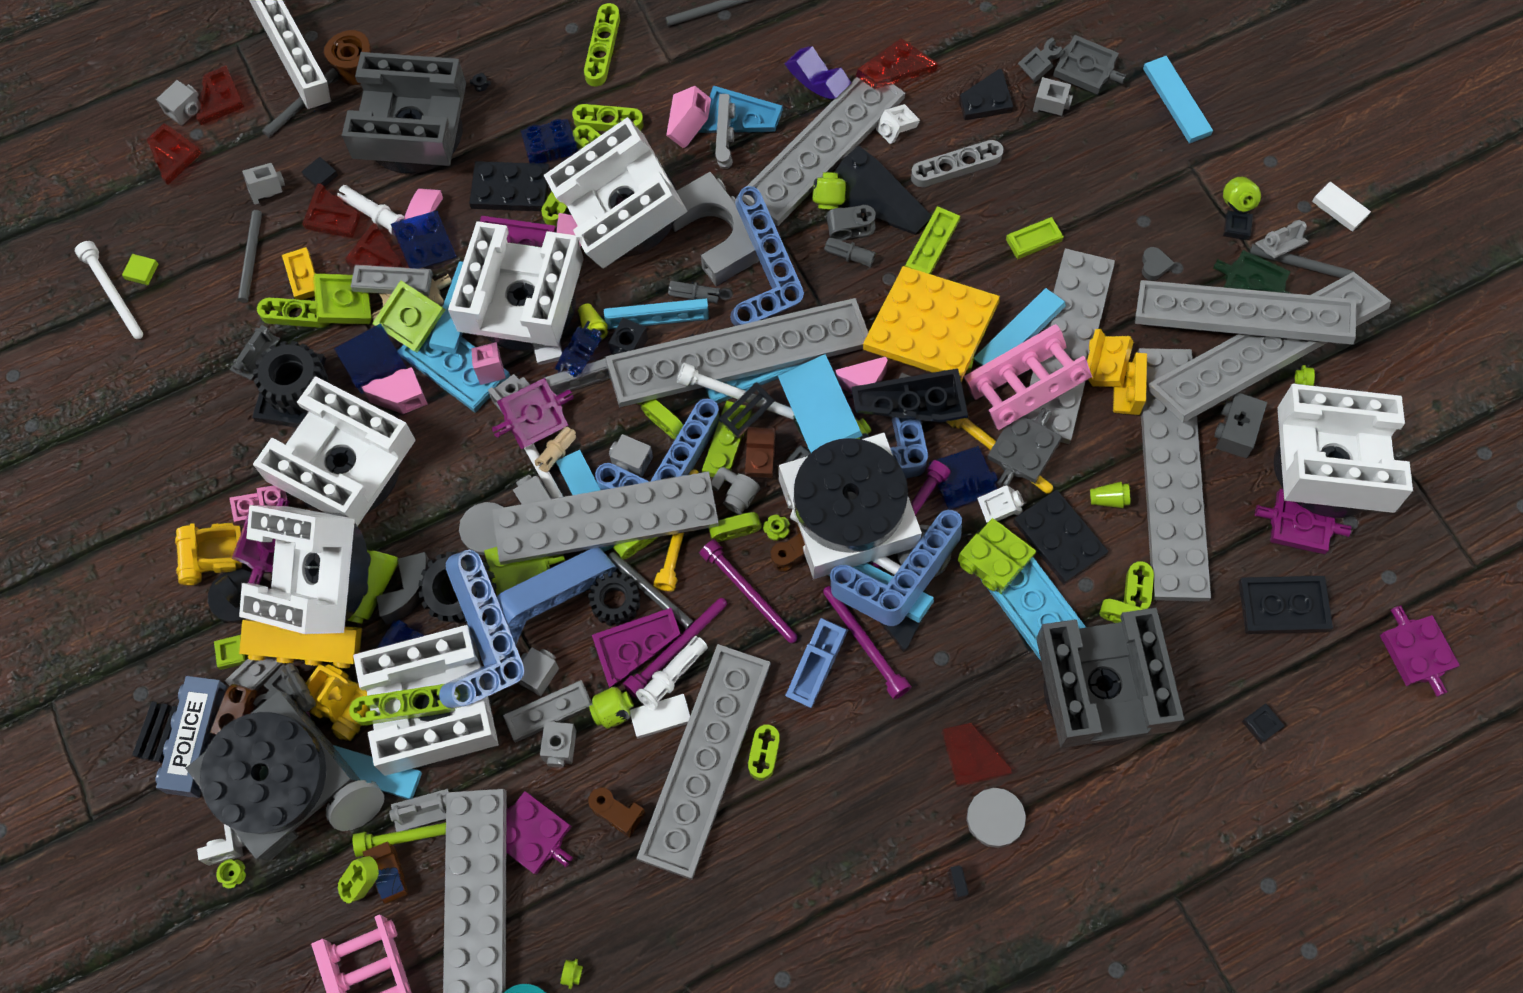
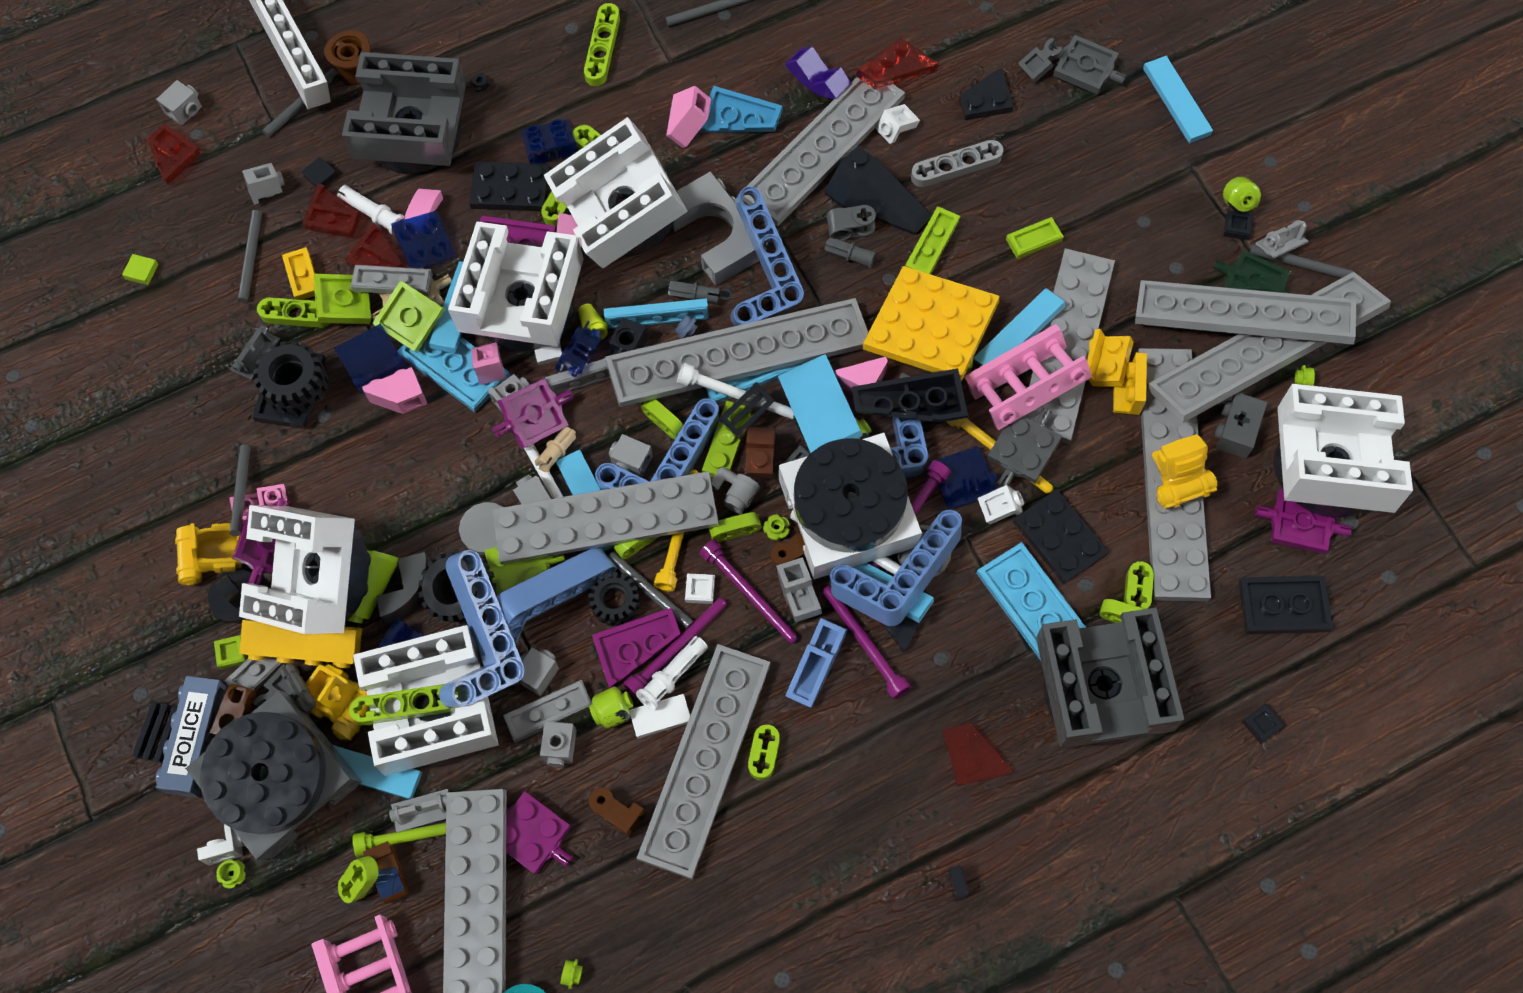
(89, 254): white piece -> none
(218, 96): clear red wing -> none
(240, 490): none -> dark grey bar
(336, 432): white piece -> none
(354, 805): light grey tile -> none
(601, 111): lime beam -> none
(686, 327): none -> sand blue plate
(700, 588): none -> white tile
(724, 132): light grey plate -> none
(798, 589): none -> light grey brick
(829, 191): lime head -> none
(995, 556): lime plate -> none
(996, 817): light grey tile -> none
(1053, 97): light grey brick -> none
(1111, 495): lime cone -> none
(1155, 263): dark grey tile -> none
(1183, 472): none -> yellow piece
(1341, 206): white tile -> none
(1419, 650): magenta plate -> none

